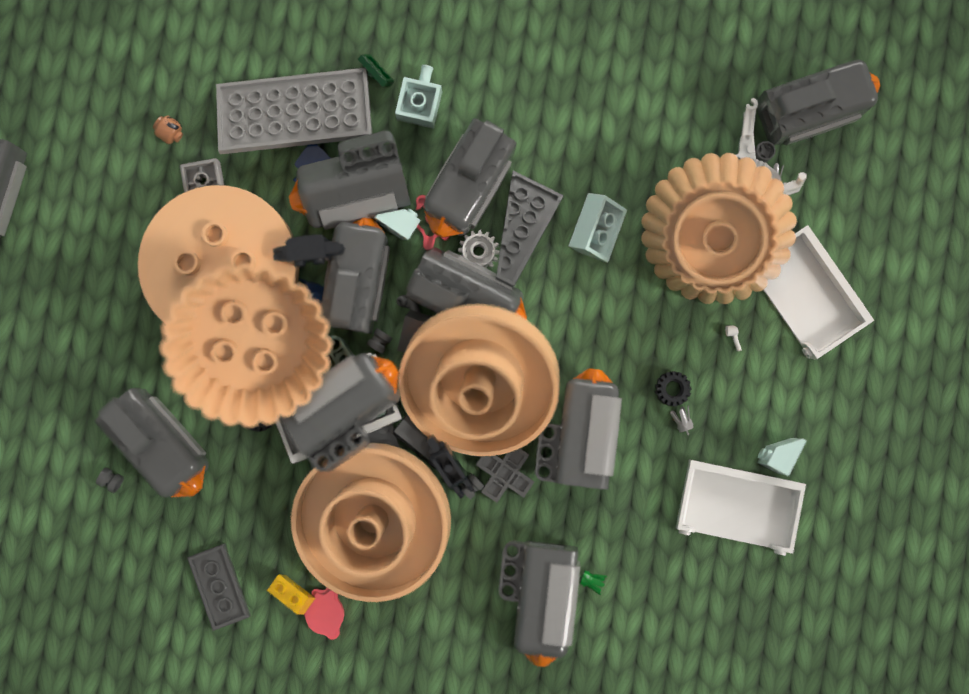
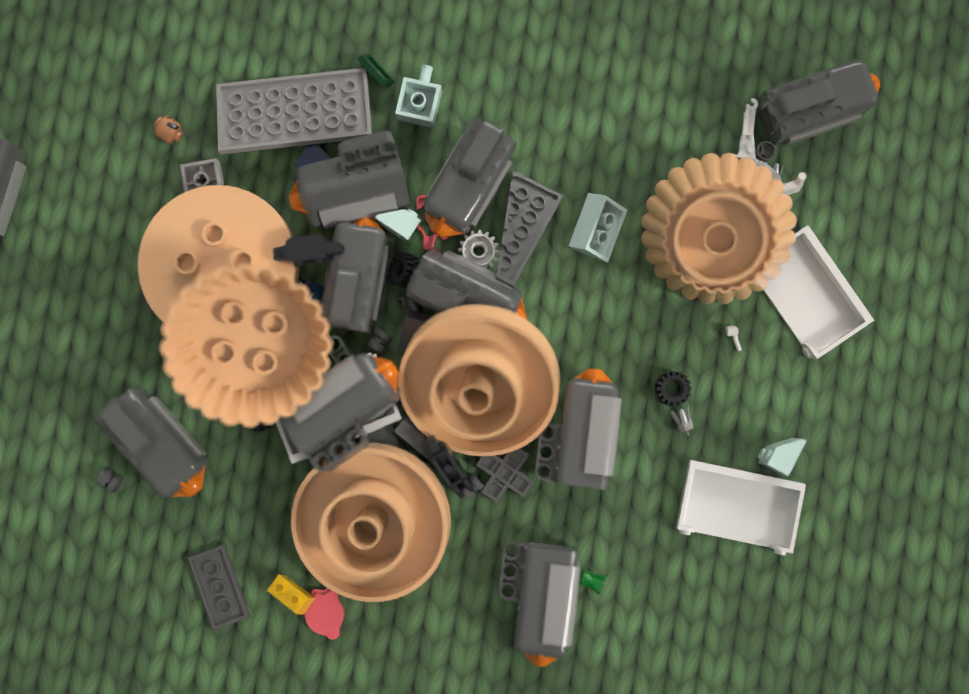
(402, 269): none -> black tyre

